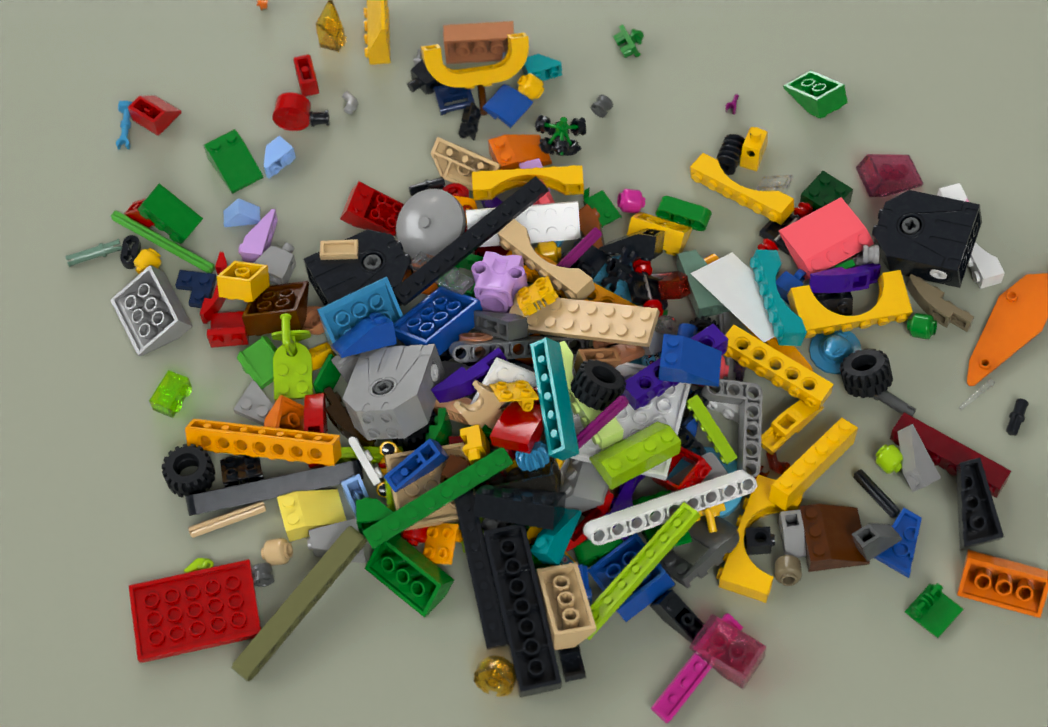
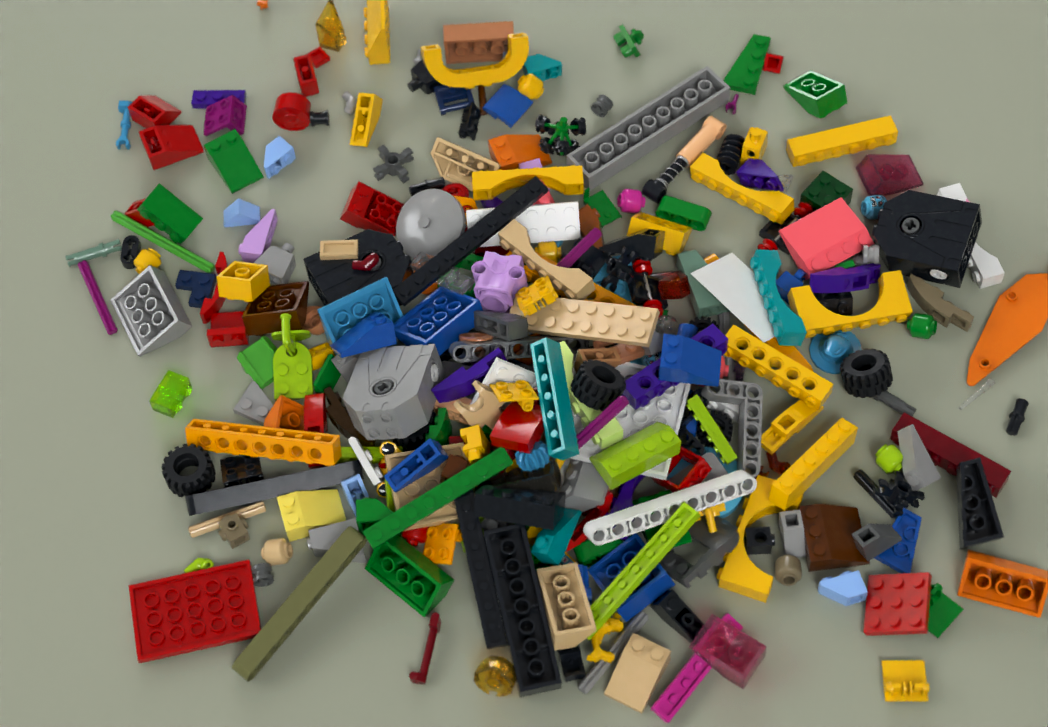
(97, 297): none -> magenta axle
(170, 144): none -> red slope
(204, 98): none -> dark purple plate
(225, 113): none -> magenta bracket
(233, 530): none -> dark tan brick
(319, 57): none -> red tile
(365, 119): none -> yellow slope
(367, 264): none -> dark red arm
(393, 164): none -> dark grey pin
(420, 677): none -> dark red hinge
(612, 624): none -> yellow animal
(616, 648): none -> light grey axle
(638, 673): none -> tan slope
(649, 127): none -> light grey brick
(711, 130): none -> piece
(721, 421): none -> black tyre
(748, 67): none -> green wing
(757, 174): none -> dark purple slope
(773, 63): none -> red slope
(841, 141): none -> yellow brick
(844, 589): none -> light blue slope
(871, 206): none -> medium azure head
(897, 604): none -> red plate
(898, 493): none -> black pin
(905, 680): none -> yellow hinge

